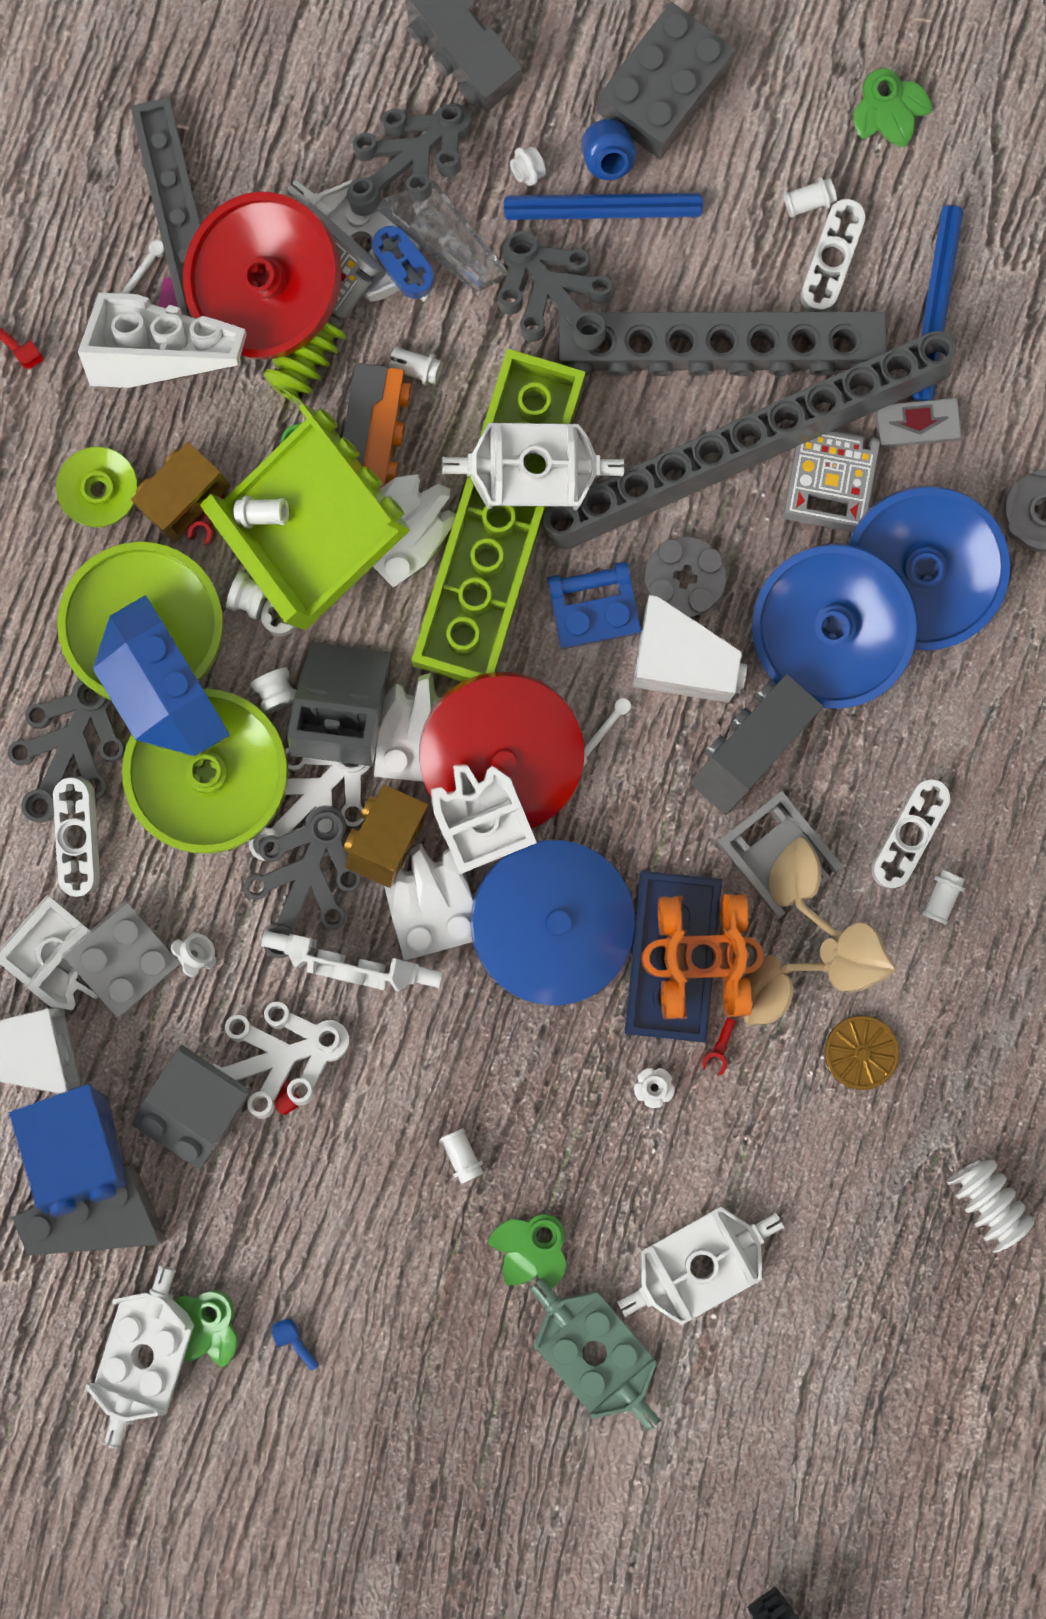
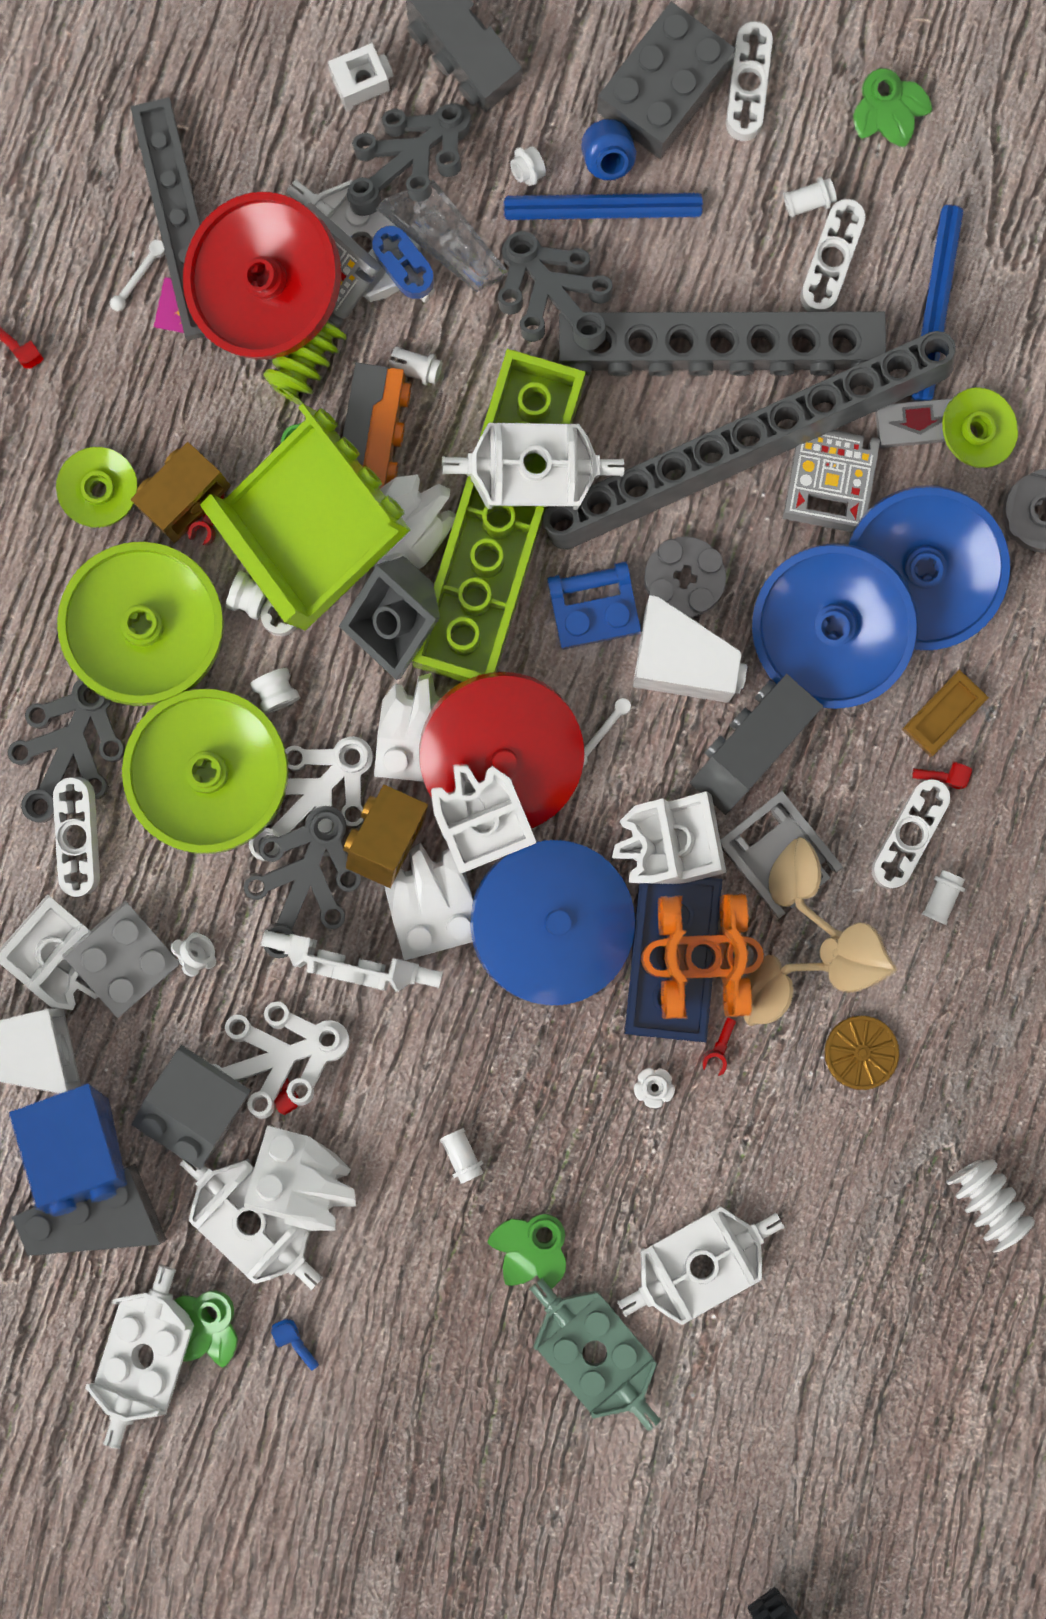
(144, 344): white wedge -> none
(154, 683): blue wedge -> none
(261, 1255): none -> white plate
(268, 511): white pin -> none
(298, 1181): none -> white plate
(339, 704): dark grey slope -> none
(360, 62): none -> white brick
(393, 615): none -> dark grey slope
(672, 841): none -> white plate
(763, 54): none -> white beam
(945, 713): none -> pearl gold tile
(956, 778): none -> red hand
(991, 418): none -> lime dish

